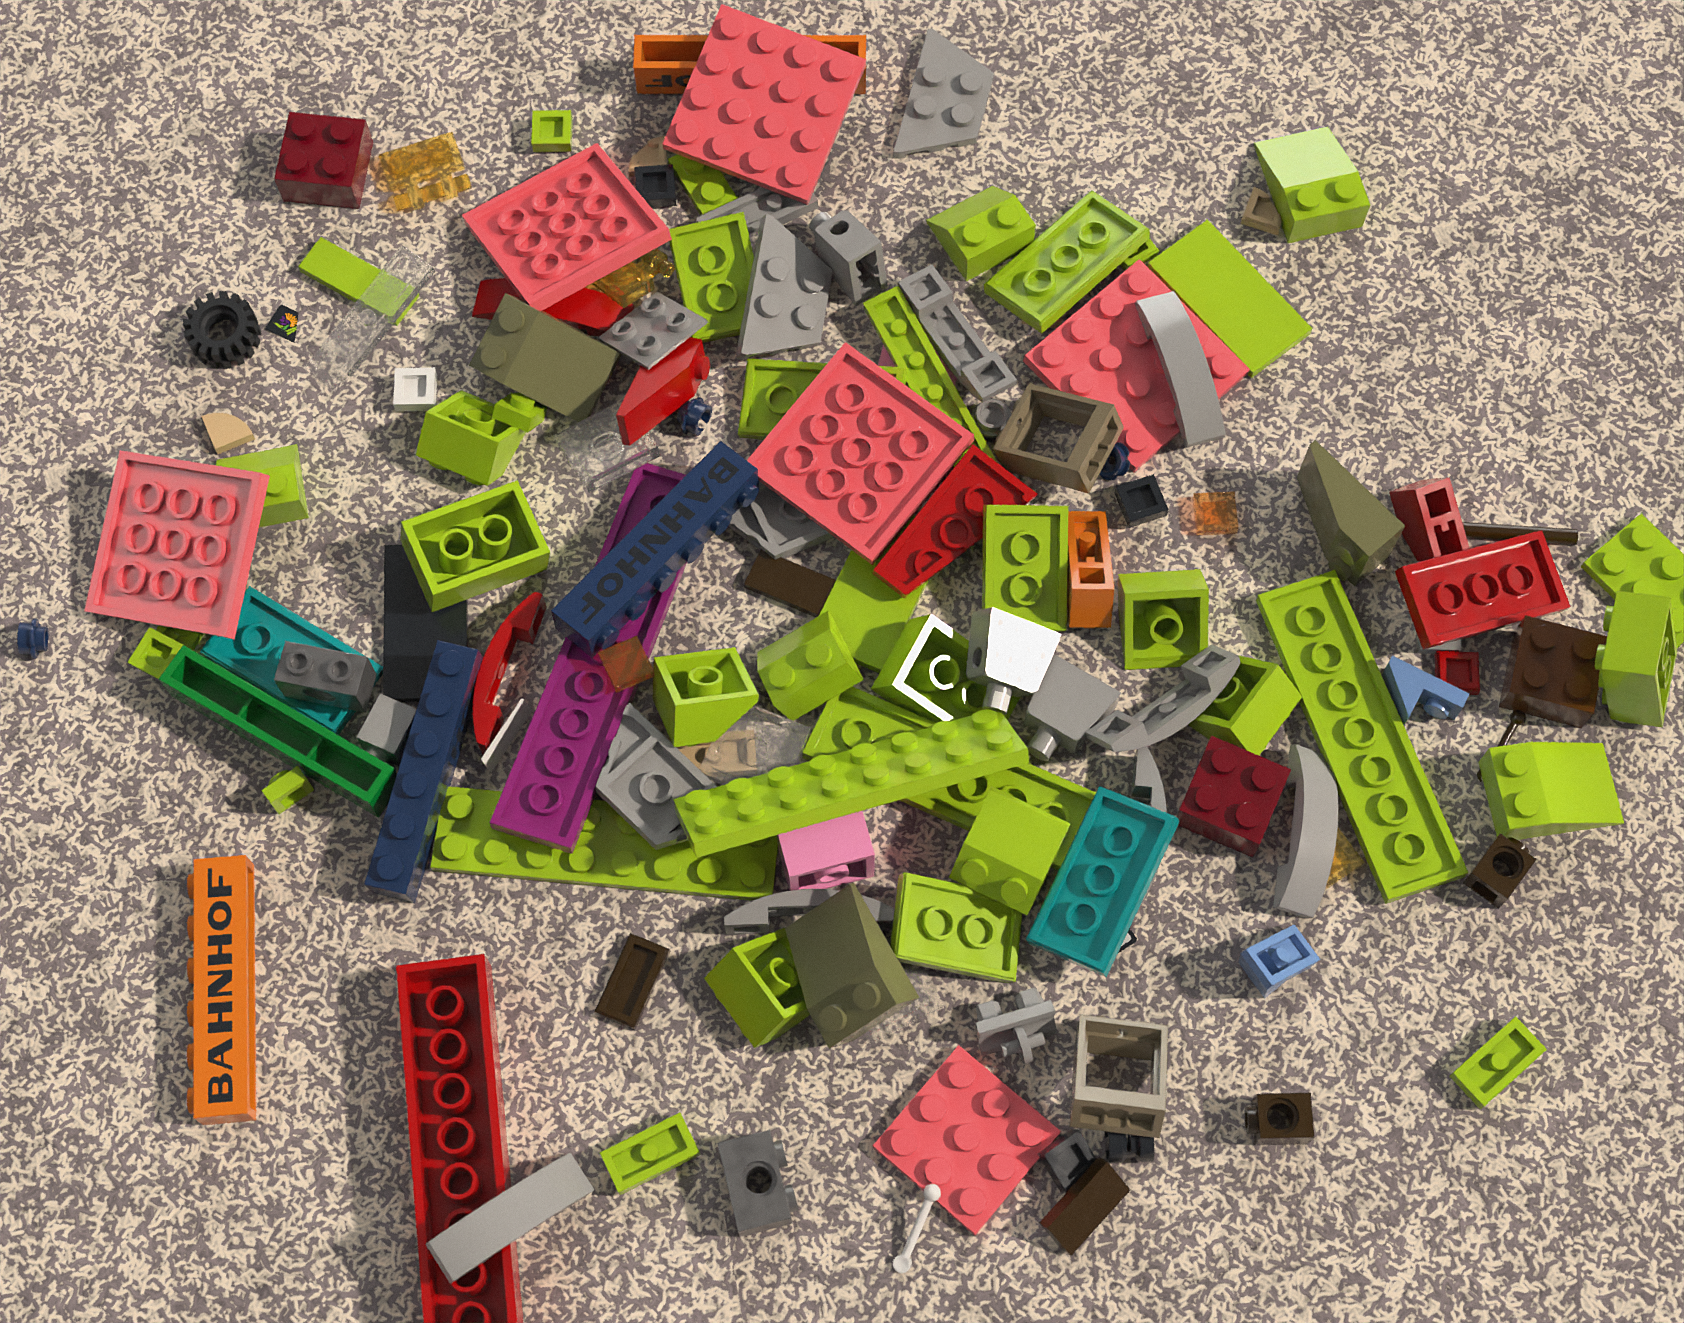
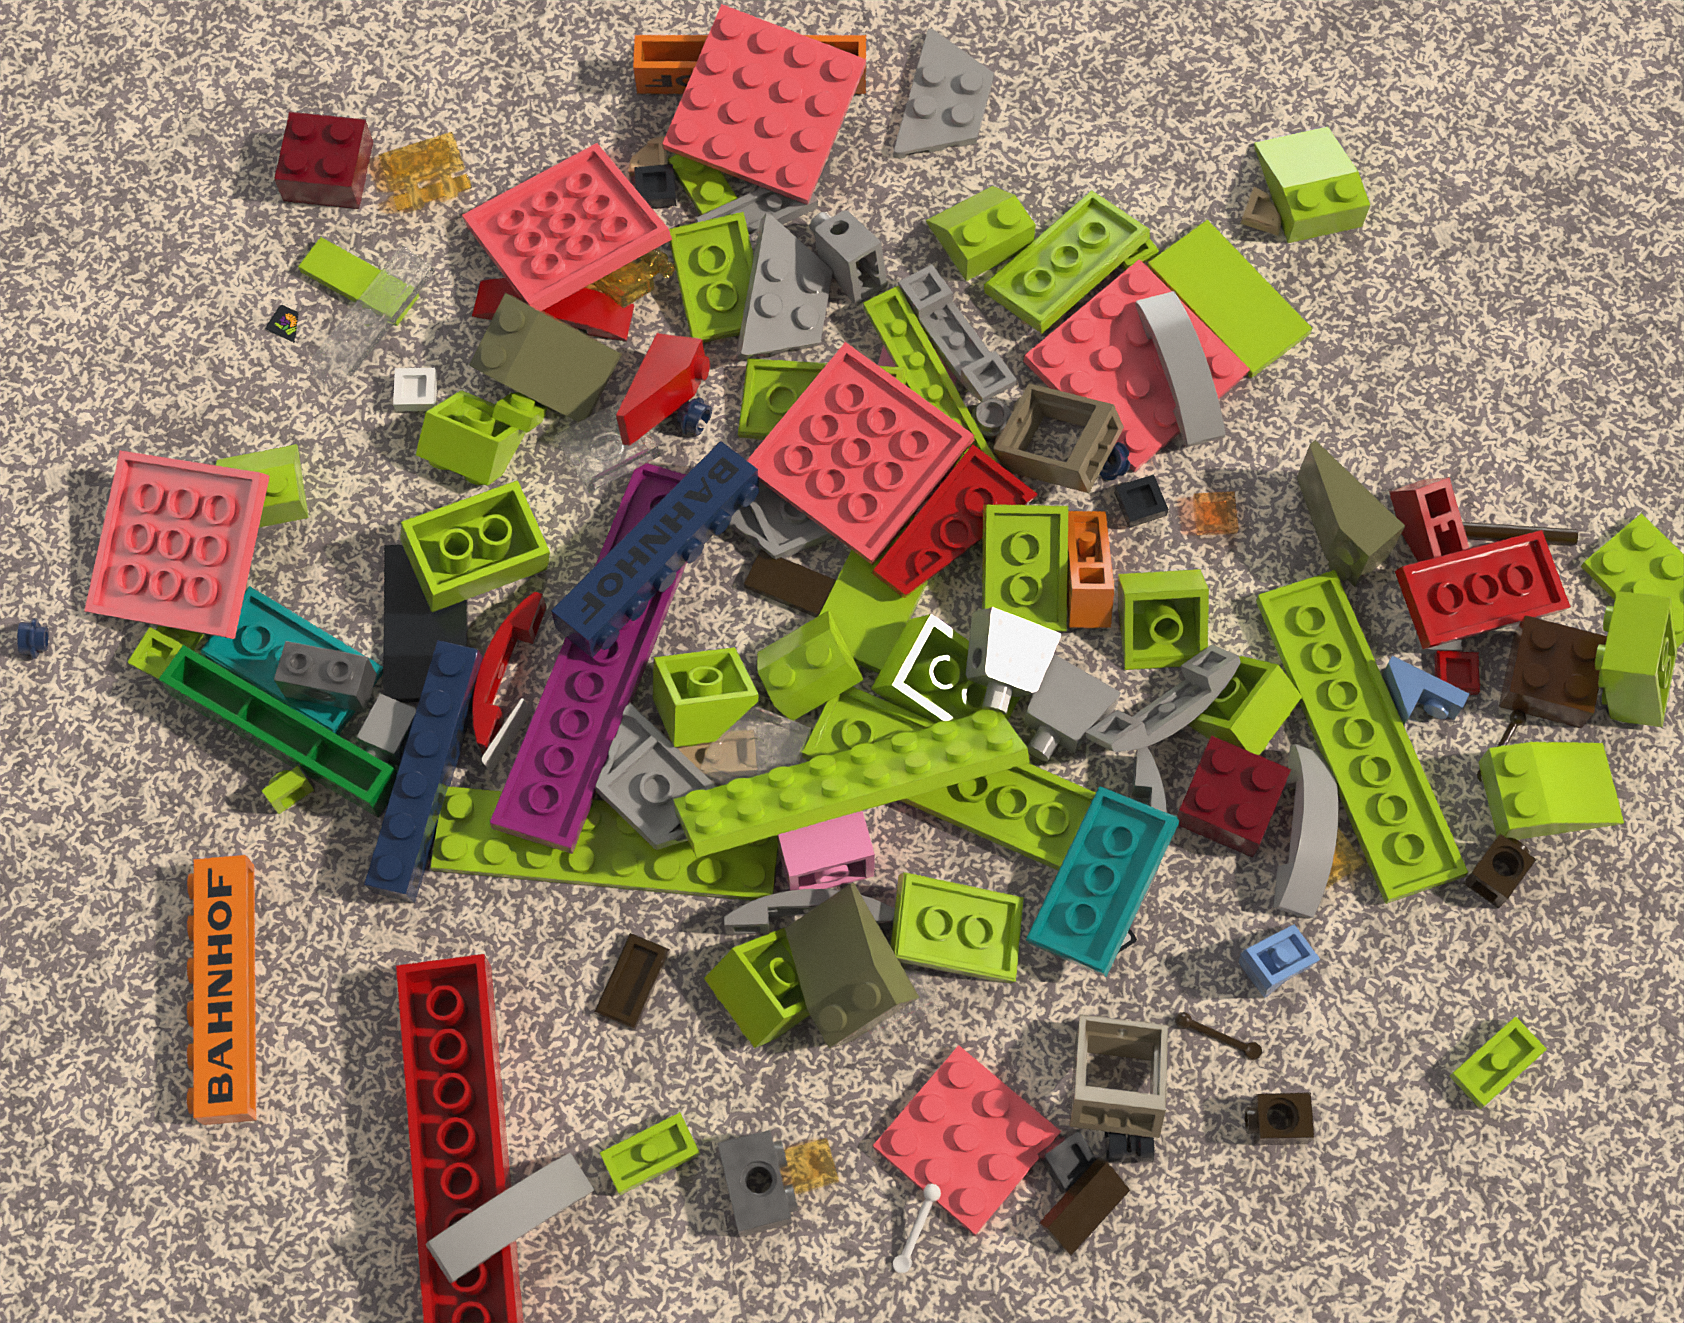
(212, 312): black tyre -> none
(226, 431): tan tile -> none
(551, 131): lime plate -> none
(626, 664): clear orange tile -> none
(652, 331): light grey hinge -> none
(811, 1166): none -> clear yellow tile
(1009, 850): lime slope -> none
(1018, 1029): light grey hips -> none
(1251, 1050): none -> dark brown hinge

